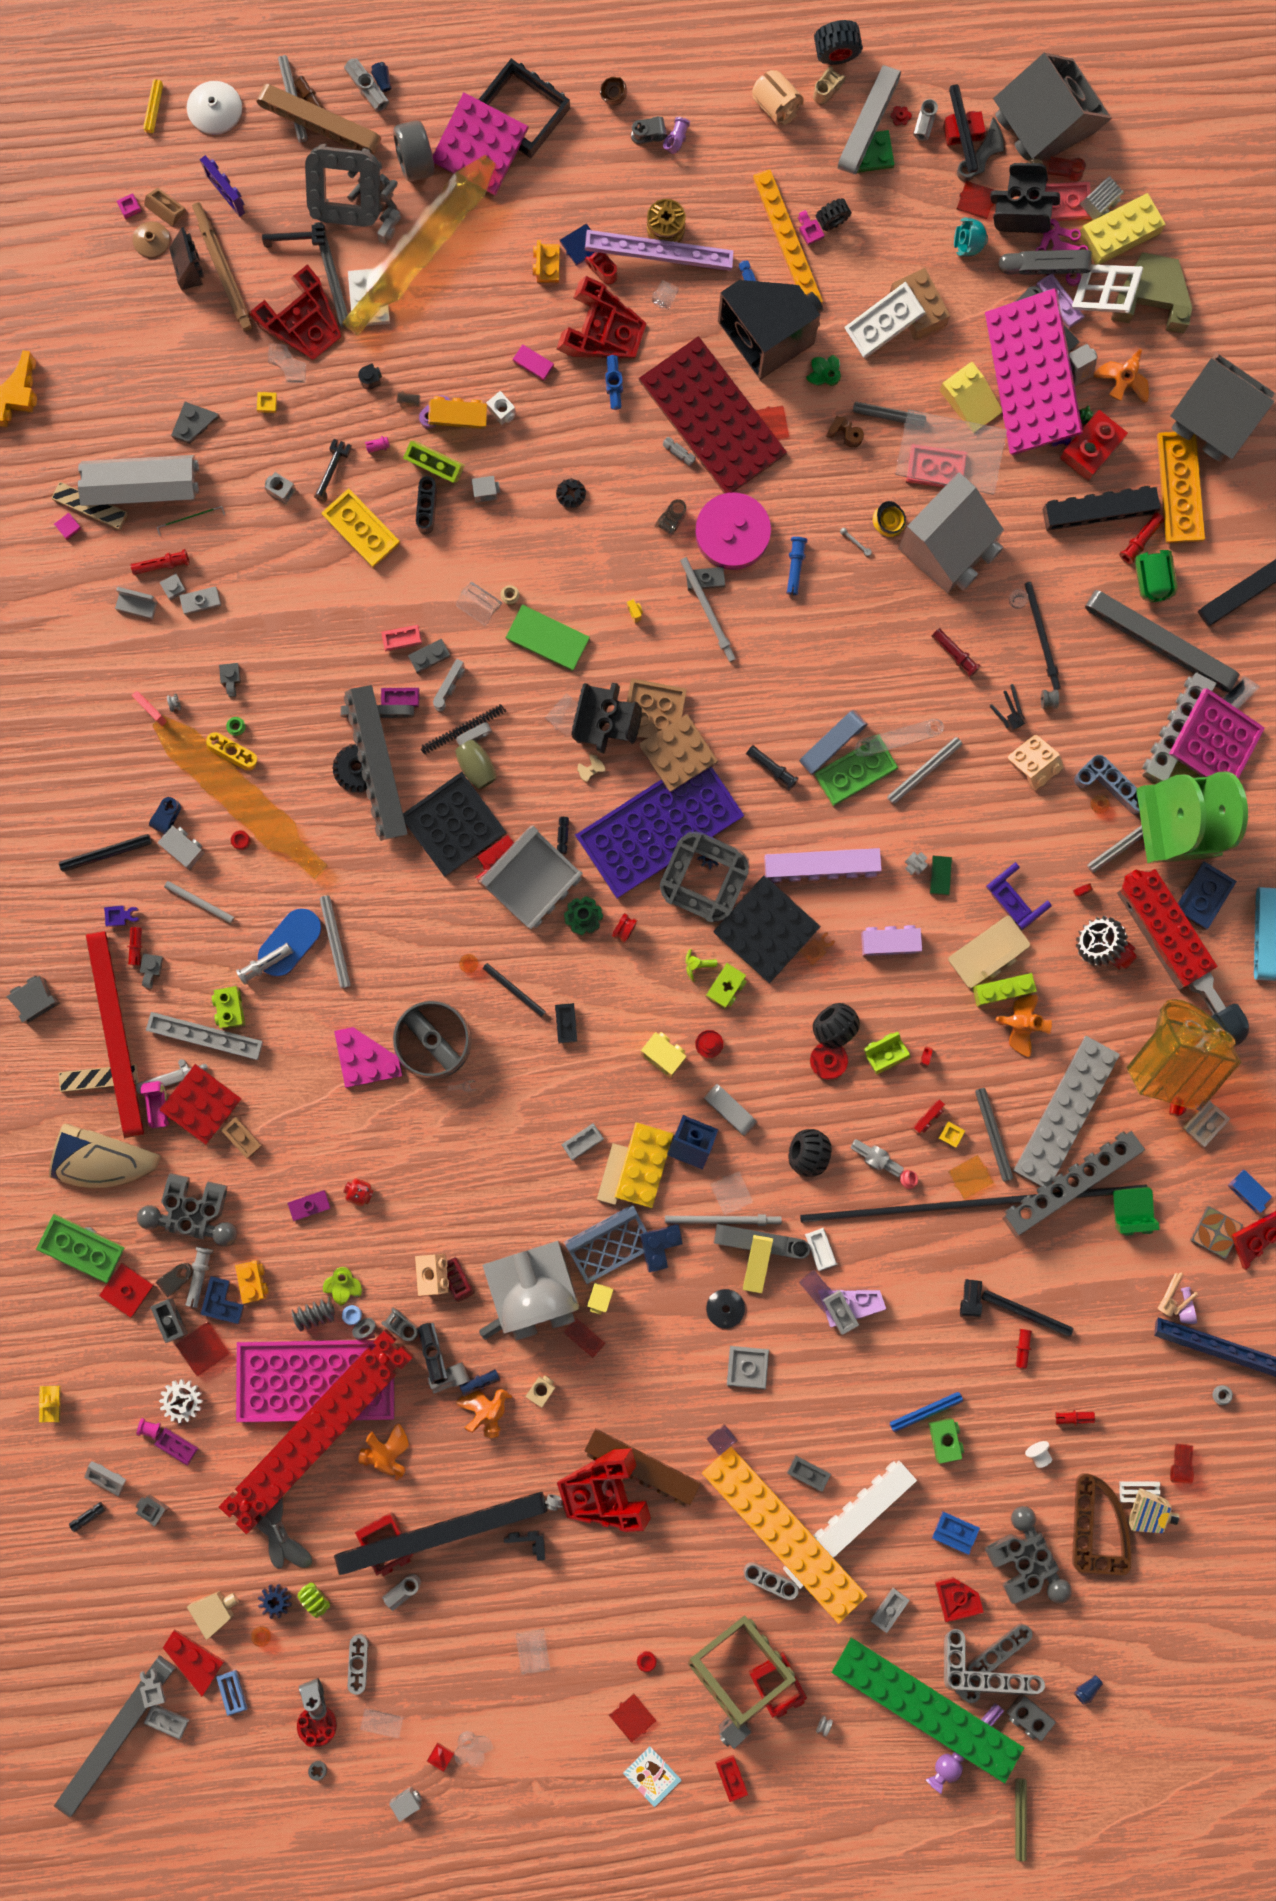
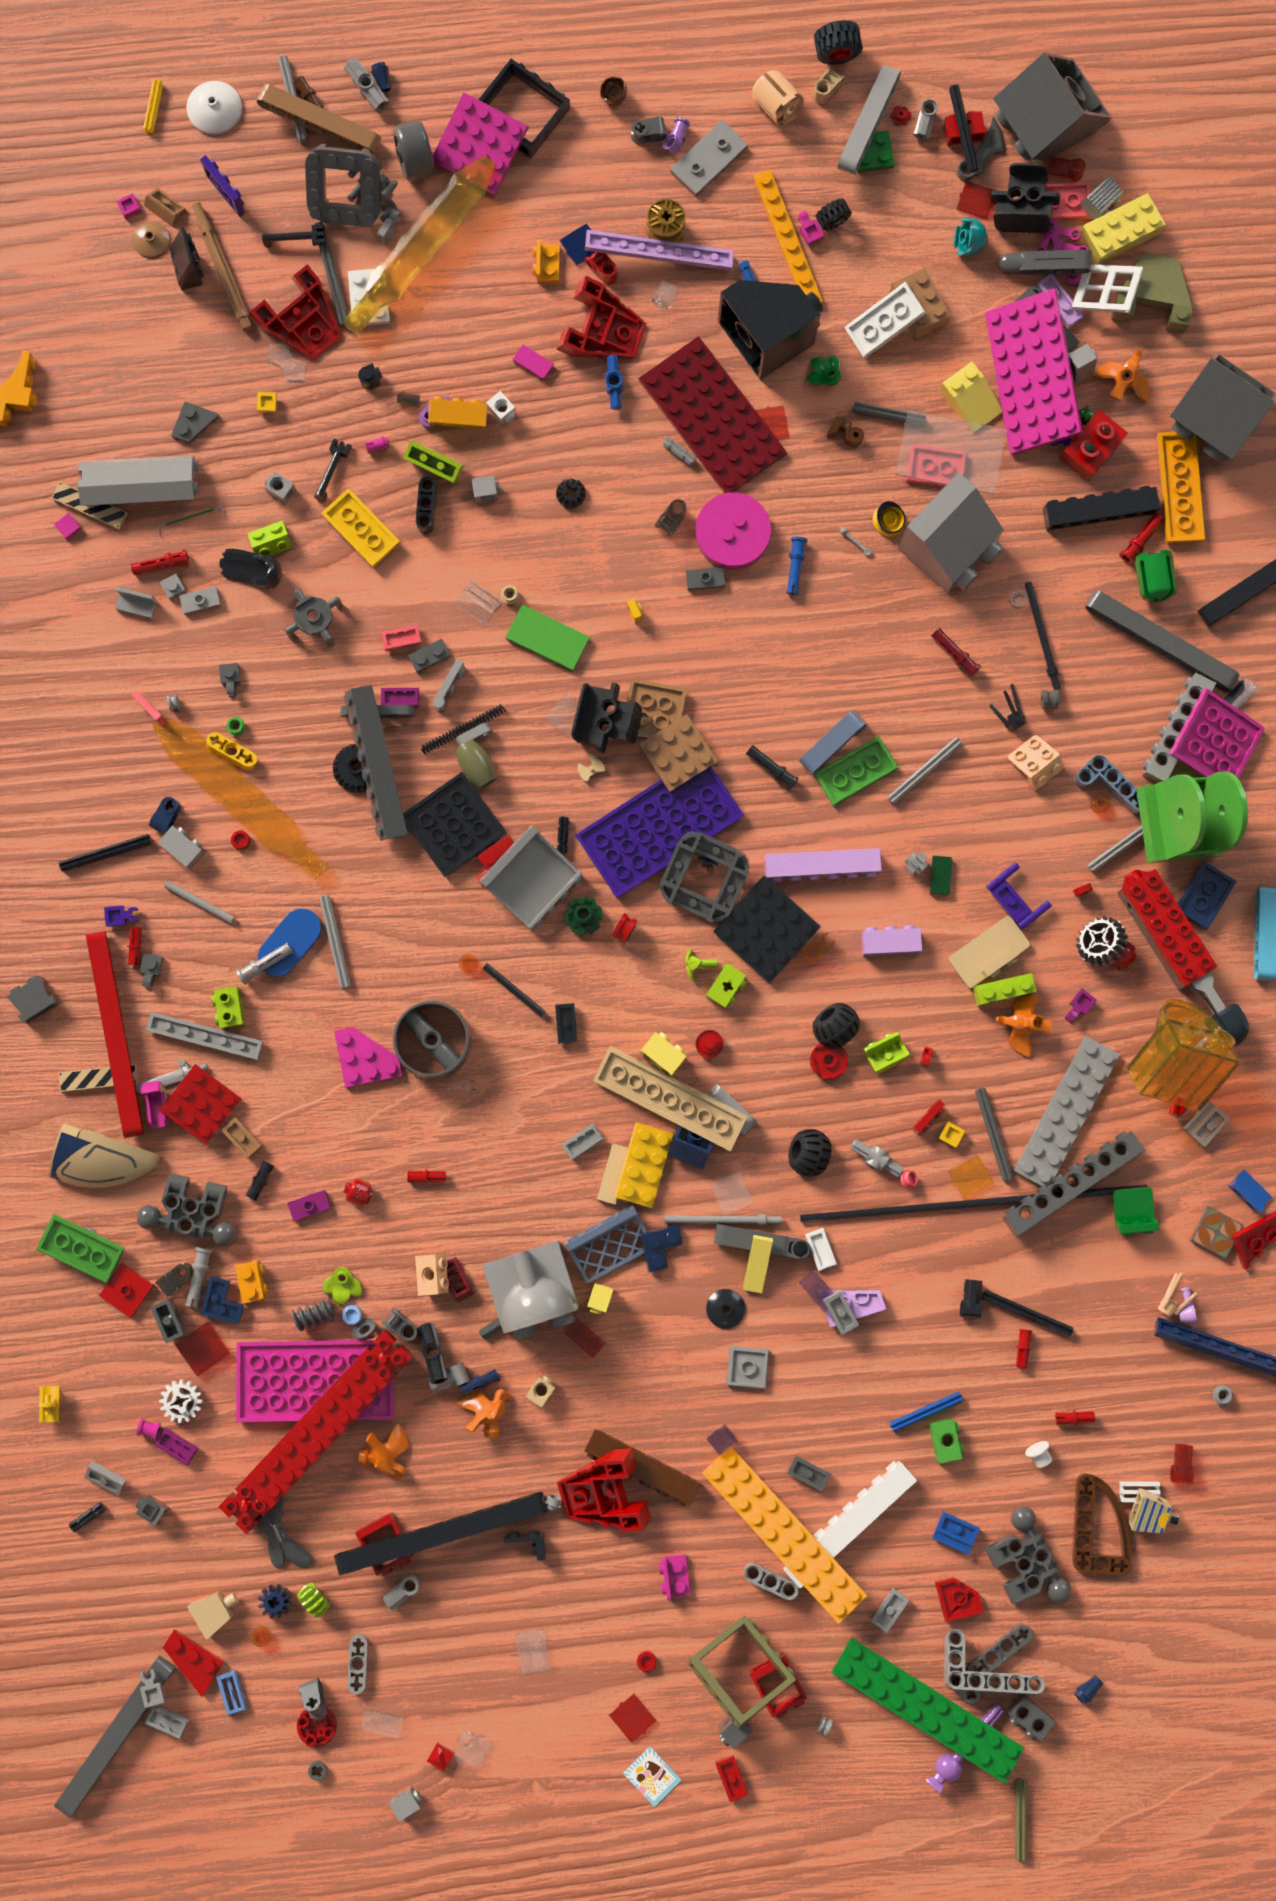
(250, 568): none -> black hair
(259, 1180): none -> black pin
(270, 539): none -> lime bracket
(316, 626): none -> dark grey plate
(426, 1176): none -> red axle
(670, 1098): none -> tan plate
(675, 1576): none -> dark pink bracket
(708, 158): none -> light grey plate
(724, 642): light grey bar -> none
(899, 737): clear piece -> none
(1081, 1004): none -> magenta plate

